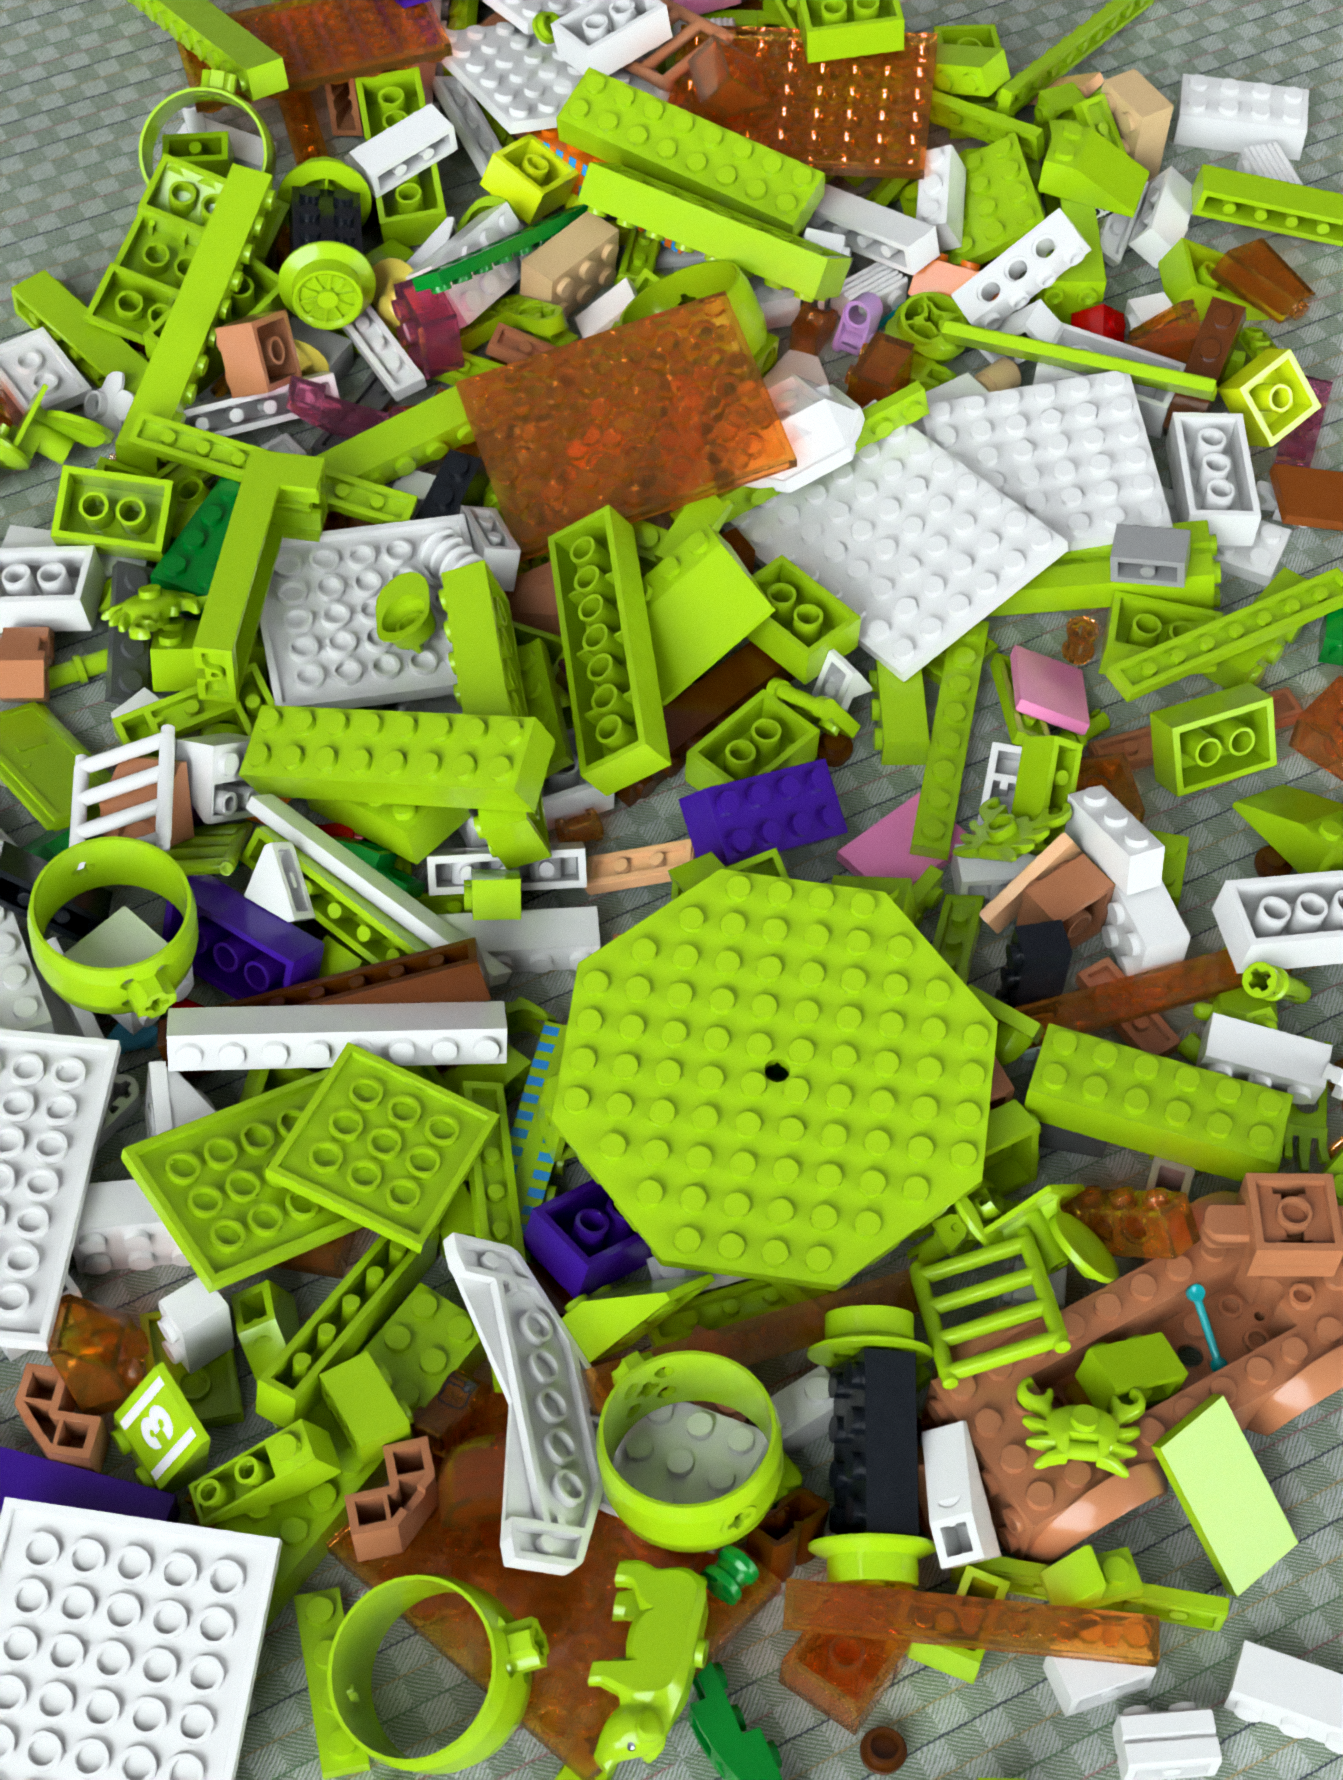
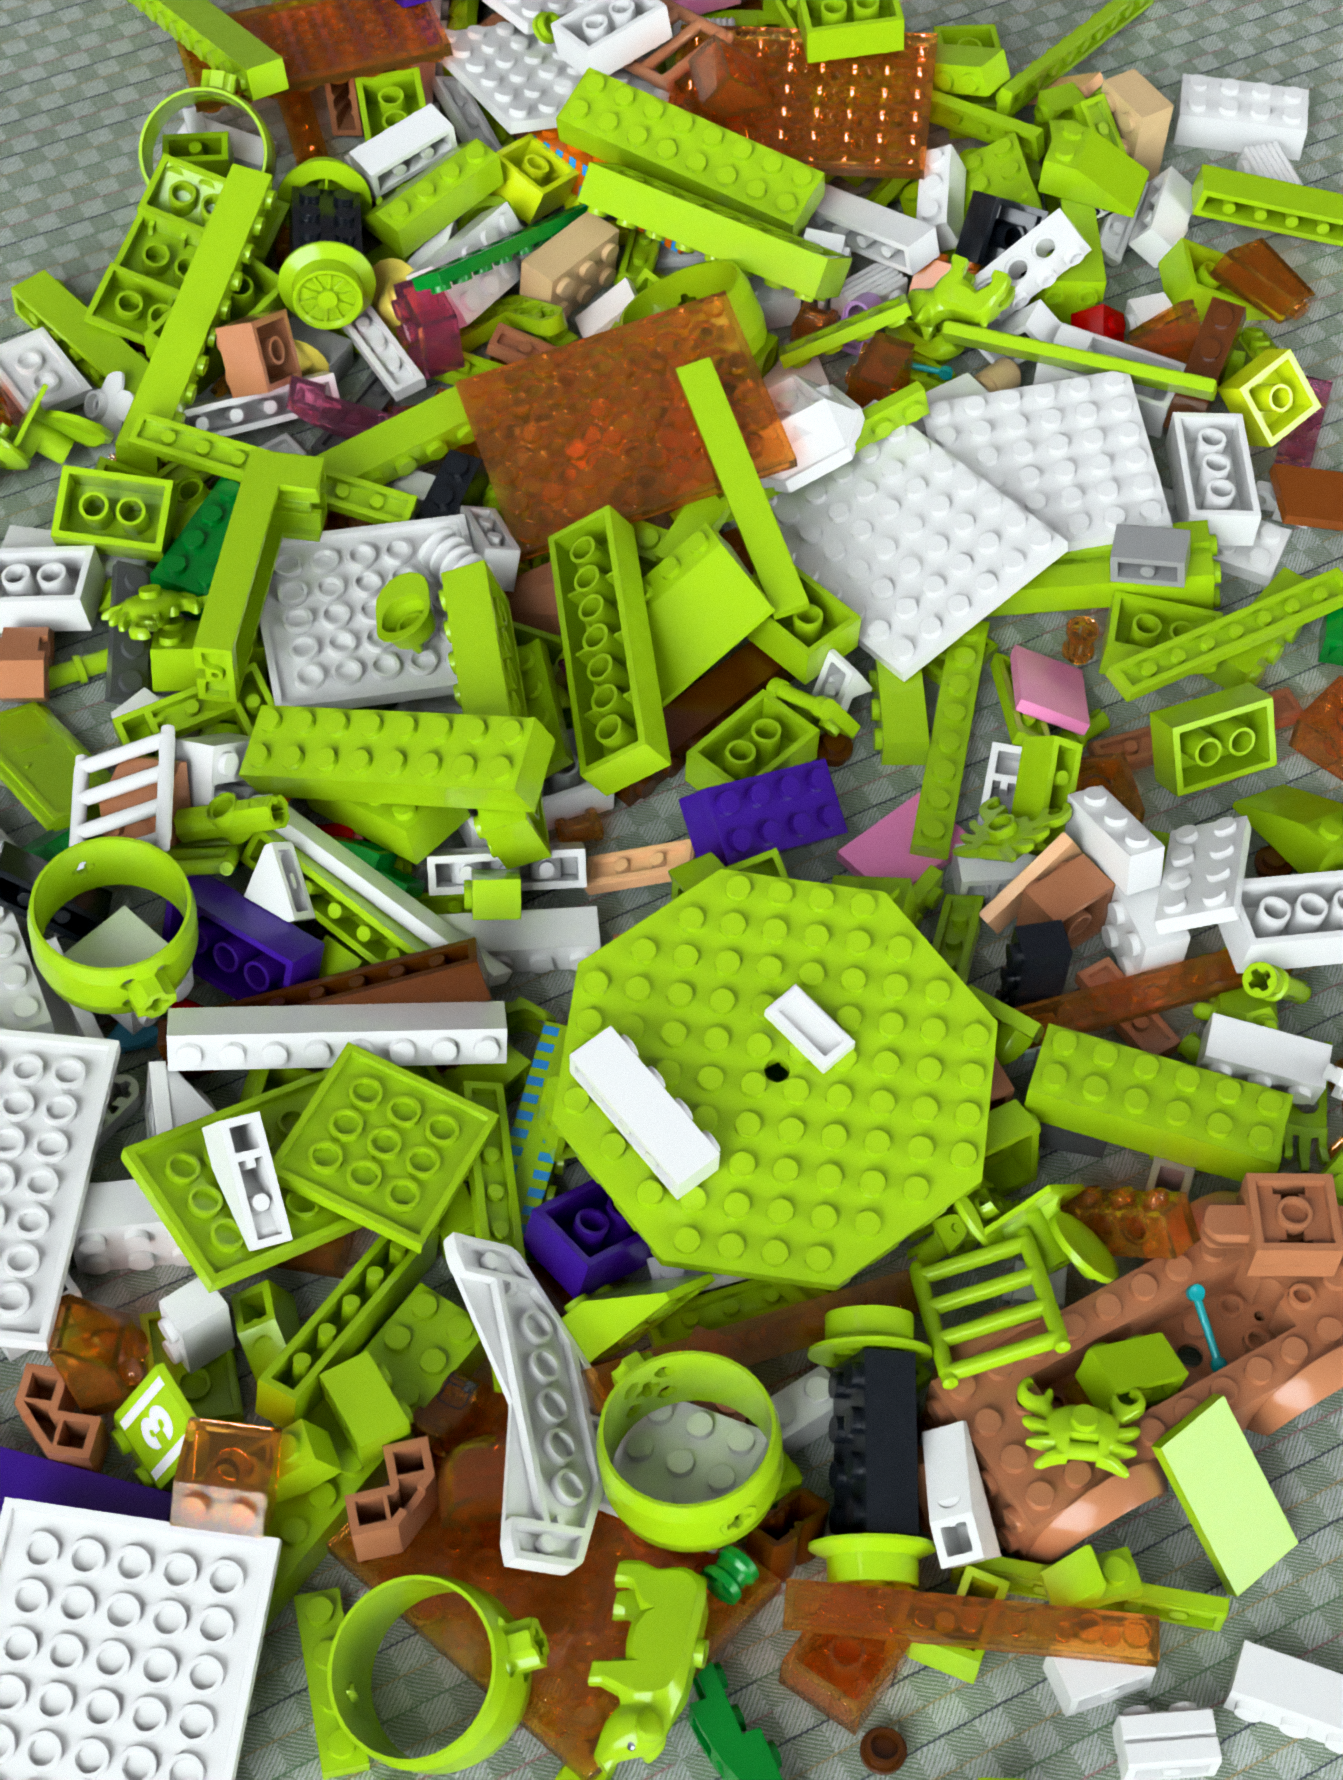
(226, 1478): none -> clear orange slope
(231, 818): none -> lime piece
(248, 1179): none -> white slope
(435, 197): none -> lime slope
(645, 1112): none -> white brick
(742, 488): none -> lime tile
(809, 1028): none -> white tile
(858, 327): none -> lime plate
(944, 372): none -> teal hinge
(958, 300): none -> lime animal
(994, 226): none -> black slope
(1073, 337): none -> white tile
(1203, 875): none -> white plate

